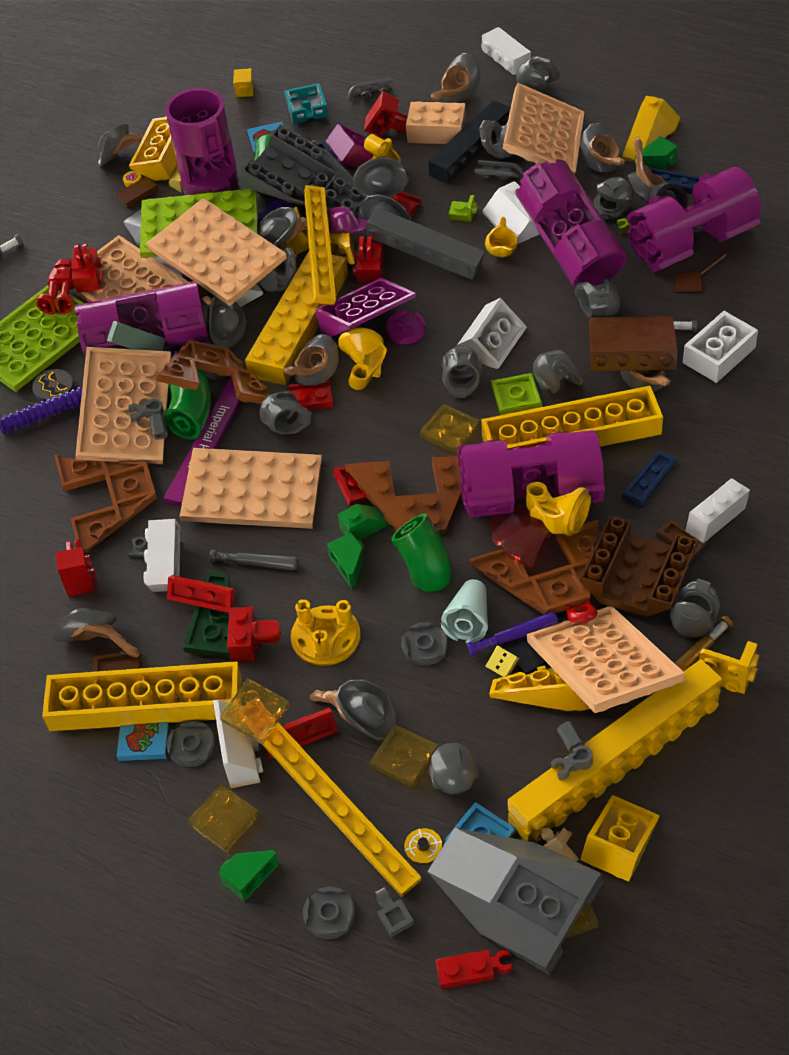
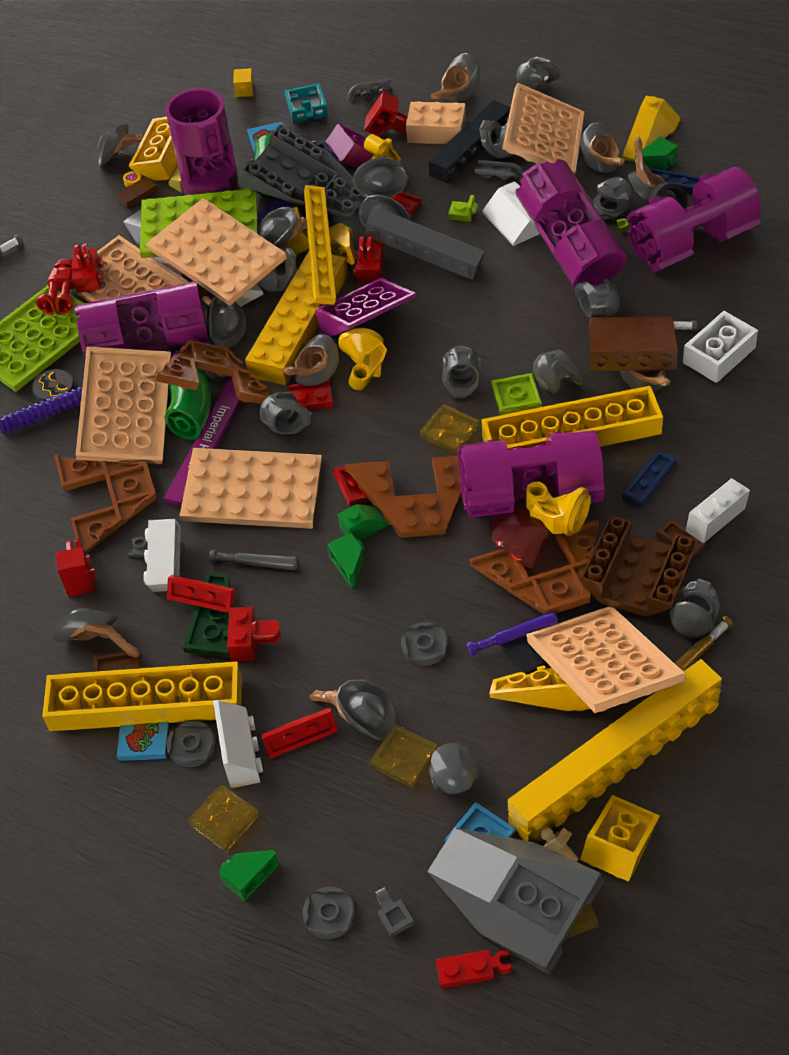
(135, 338): sand green tile -> none
(155, 411): dark grey bar -> none
(254, 711): clear yellow plate -> none
(325, 633): yellow piece -> none
(341, 811): yellow plate -> none
(343, 220): magenta piece -> none
(405, 327): magenta tile -> none
(423, 845): yellow piece -> none
(424, 554): green brick -> none
(467, 613): light aqua cone -> none
(494, 333): white slope -> none
(501, 240): yellow hair -> none
(502, 661): light yellow tile -> none
(504, 49): white brick -> none
(575, 616): red piece -> none
(580, 755): dark grey bar -> none
(692, 281): reddish brown piece -> none
(734, 672): yellow bracket -> none

